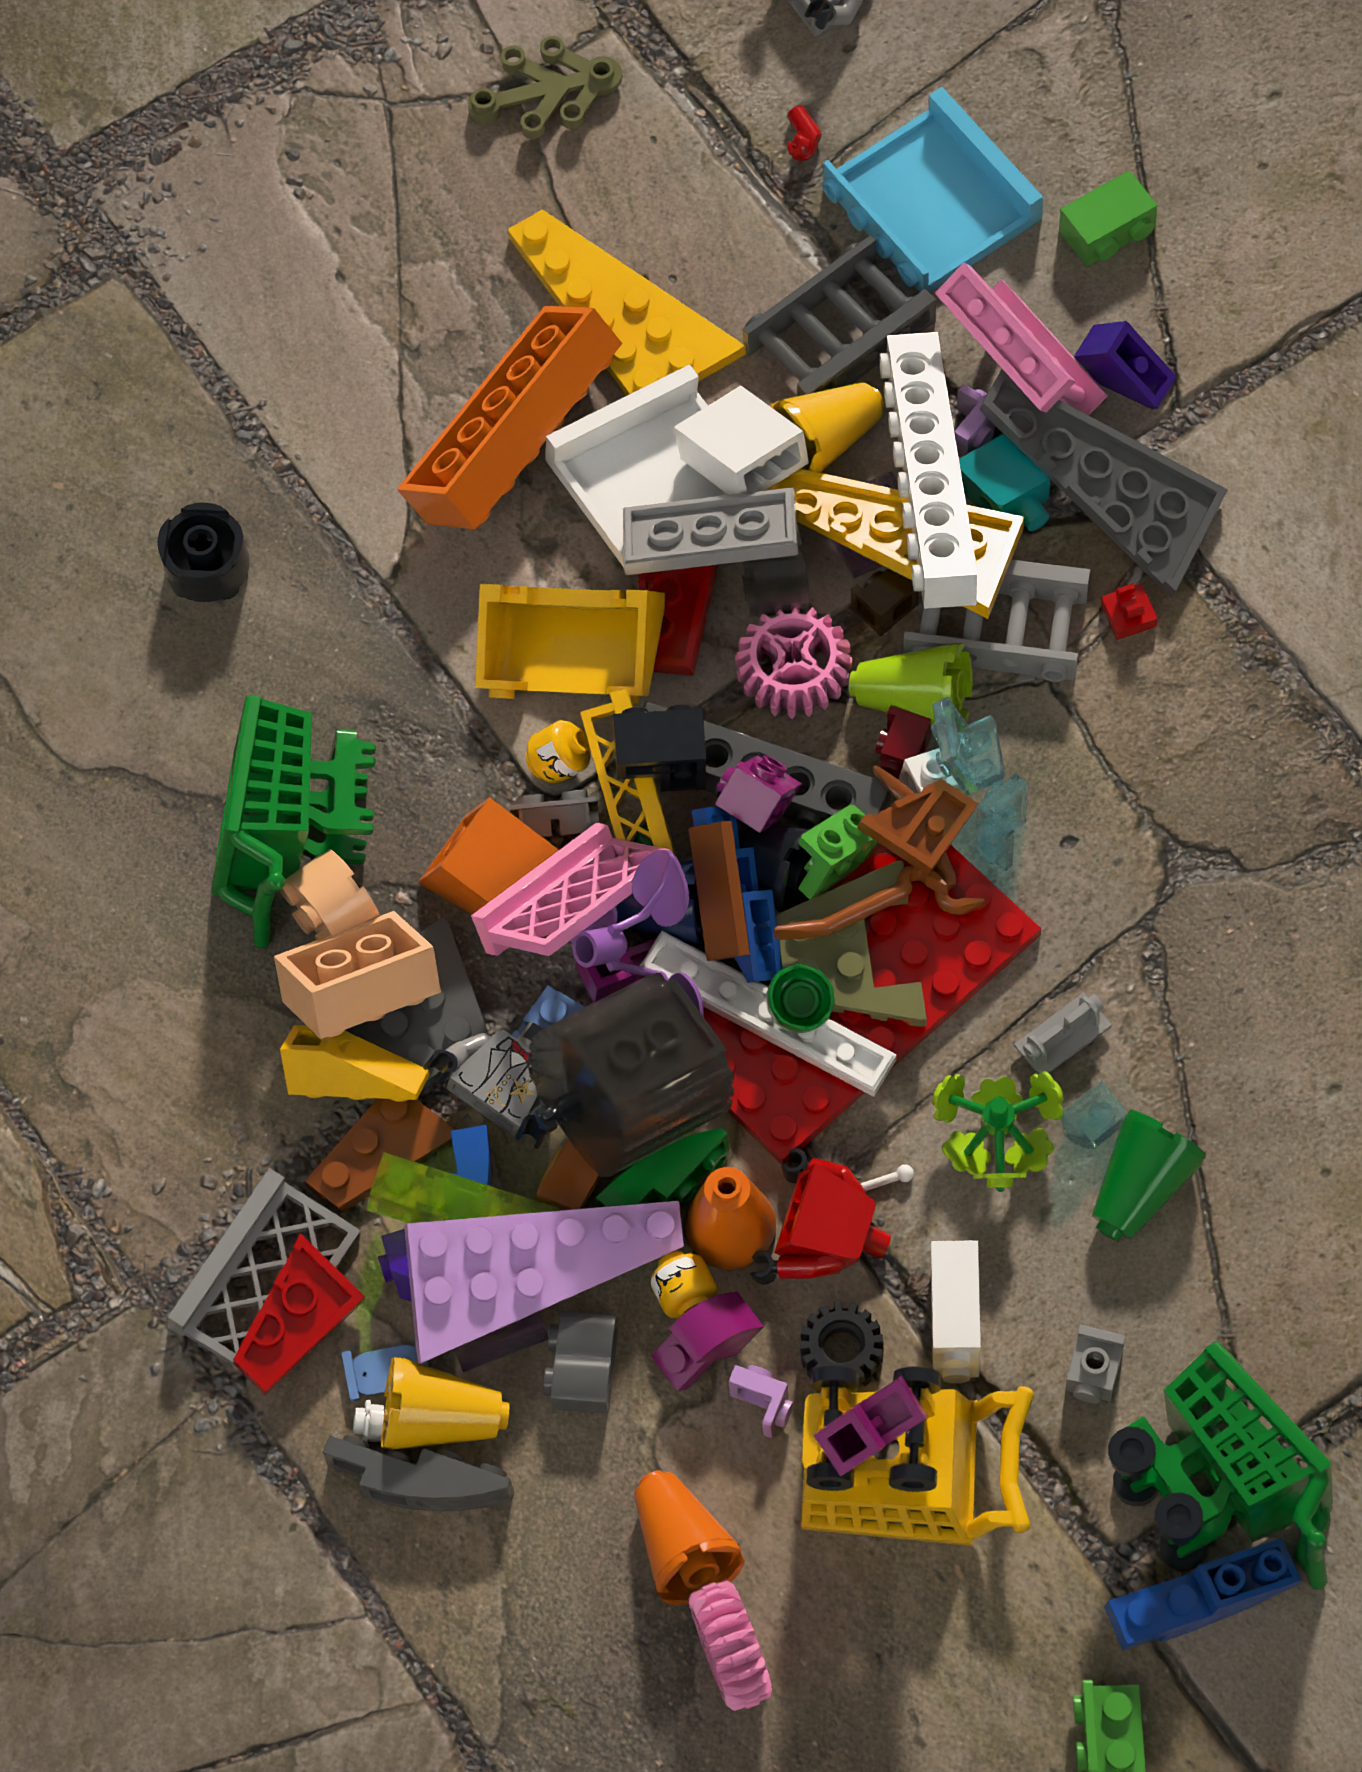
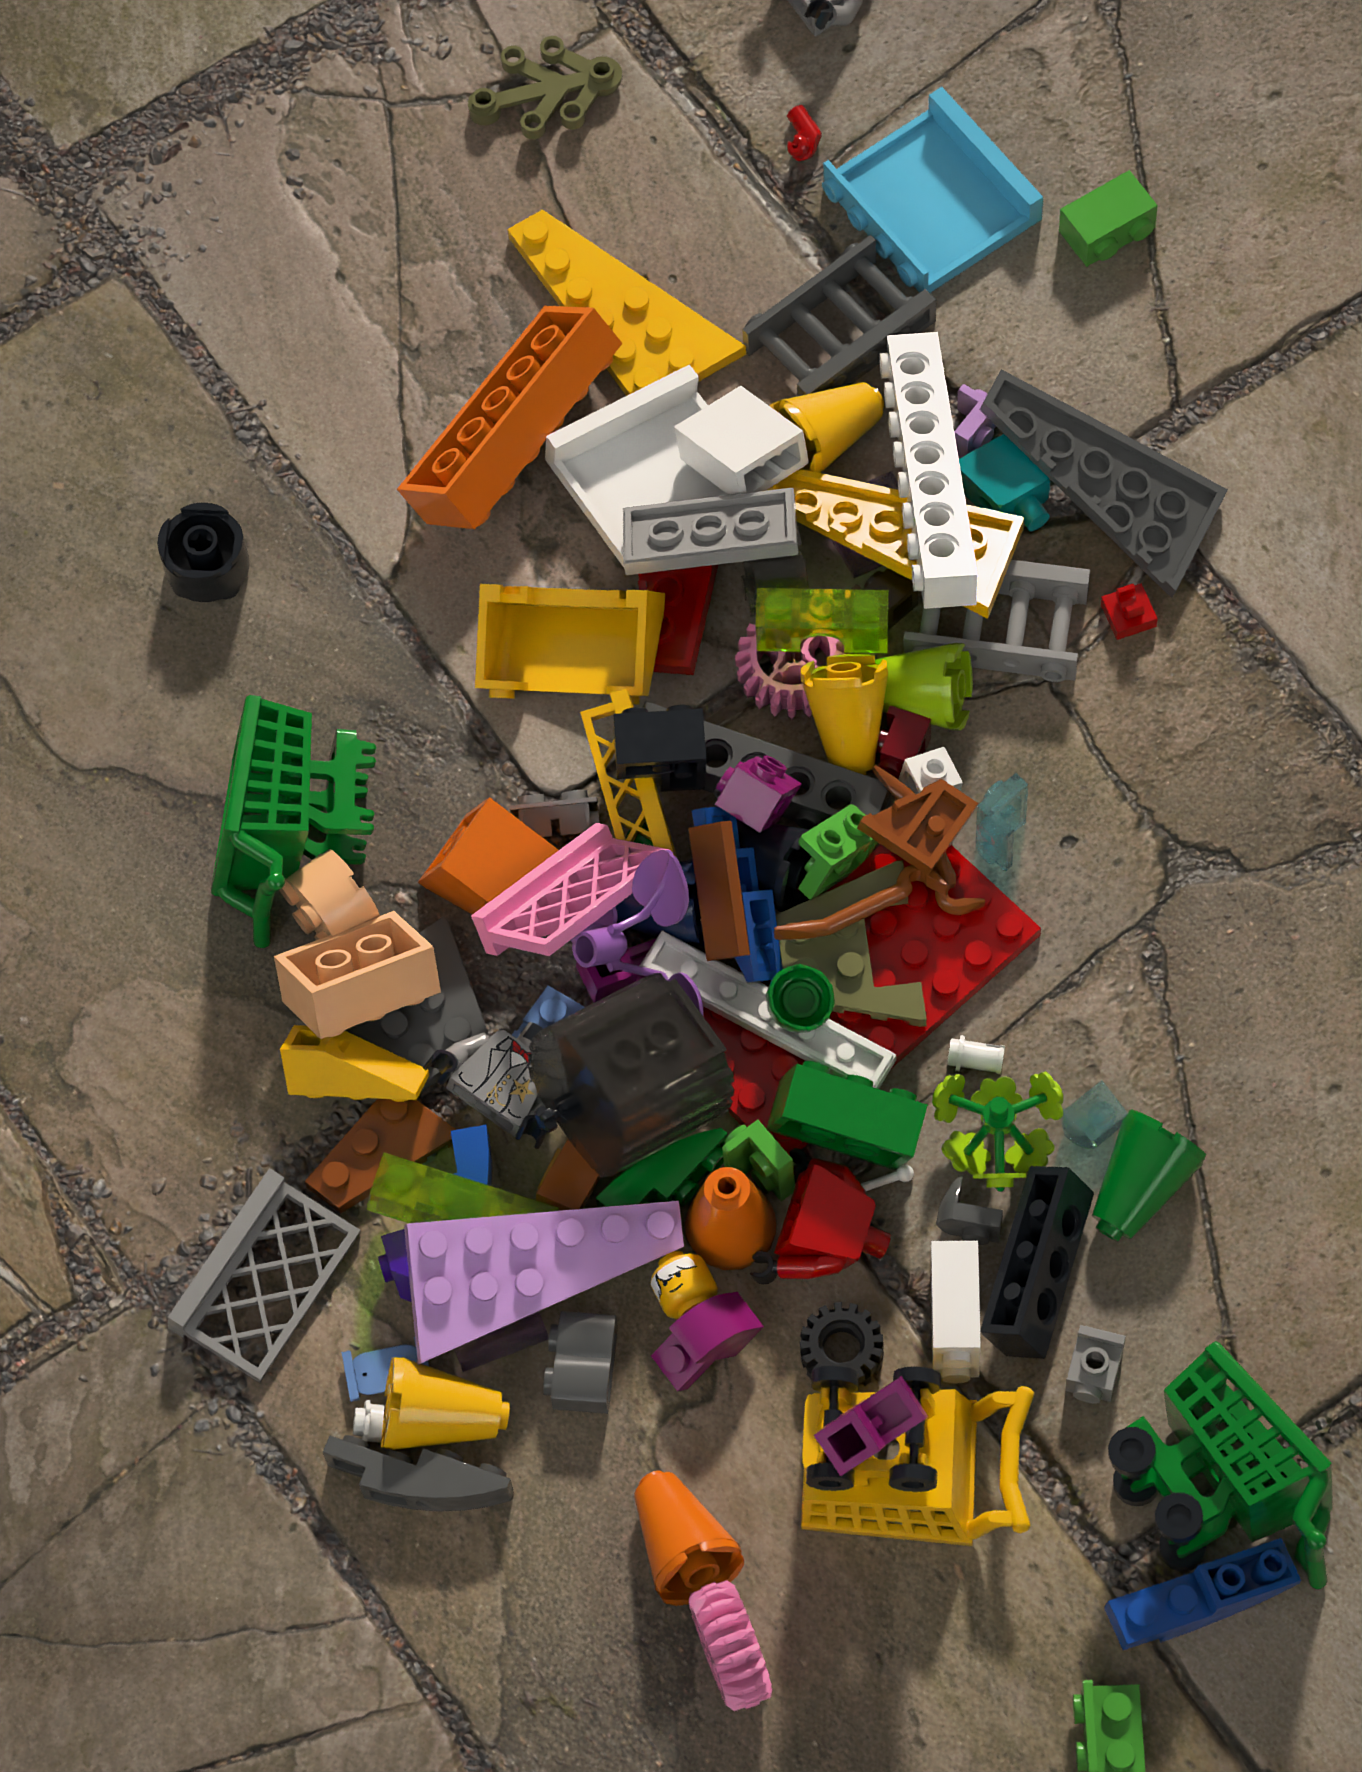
(298, 1314): red wing -> none
(558, 752): yellow head -> none
(758, 1150): none -> bright green bracket
(760, 1389): lavender bracket -> none
(847, 707): none -> yellow cone
(847, 1115): none -> green brick
(849, 615): none -> clear neon green arch
(967, 751): clear light blue bracket -> none
(967, 1220): none -> dark grey plate
(975, 1055): none -> white pin
(1019, 342): bright pink fence -> none
(1037, 1262): none -> black brick
(1064, 1034): light grey hinge -> none
(1125, 363): dark purple slope -> none

